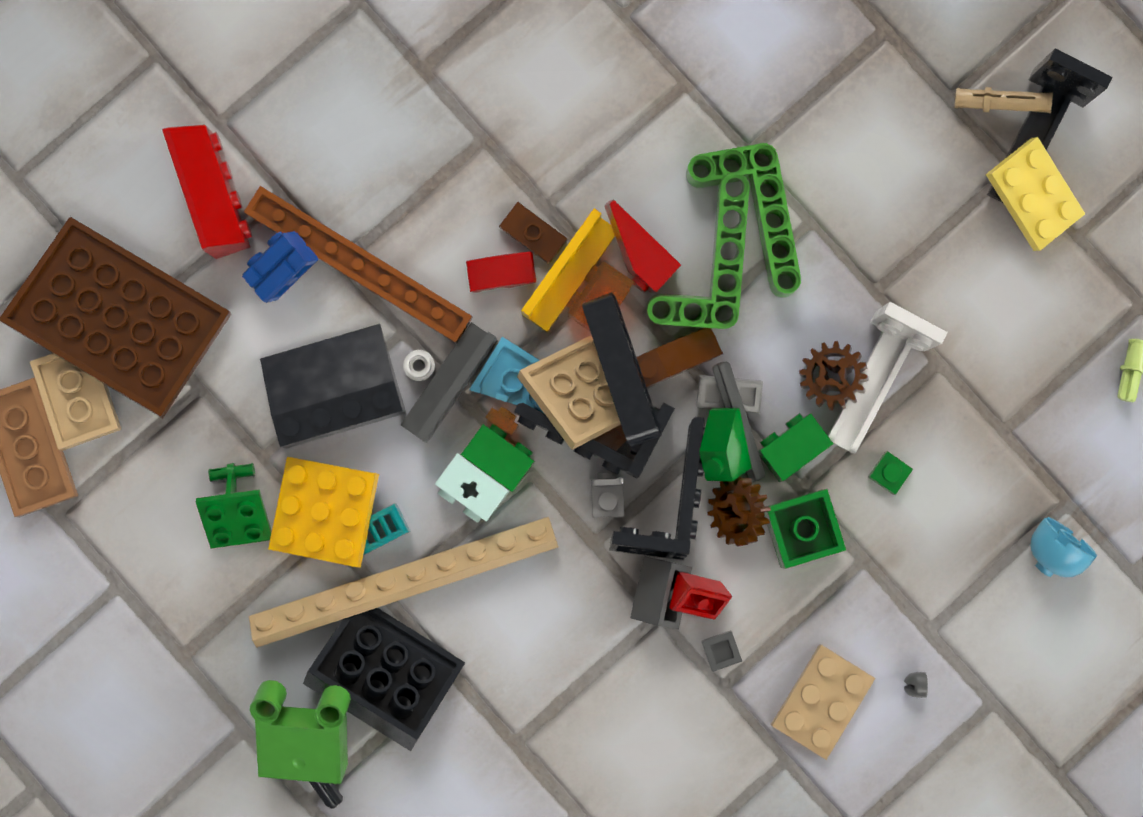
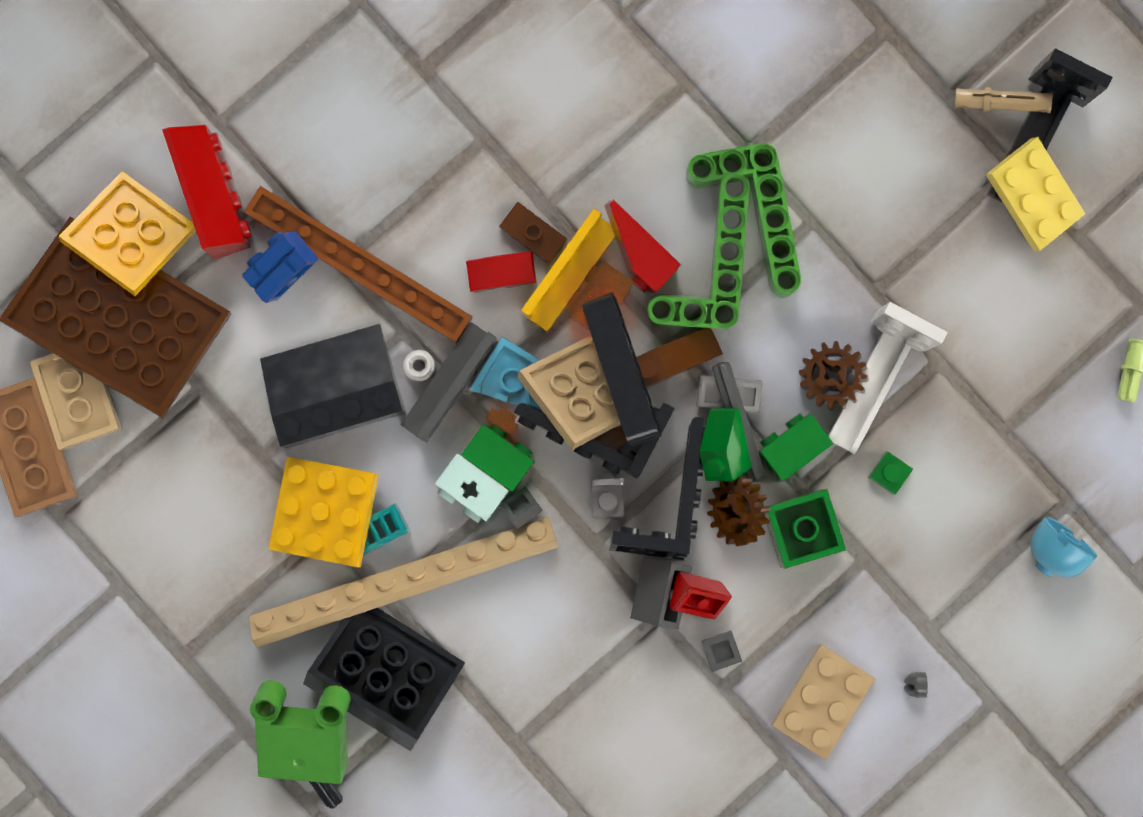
(128, 233): none -> yellow plate
(234, 516): green plate -> none
(521, 507): none -> dark grey plate

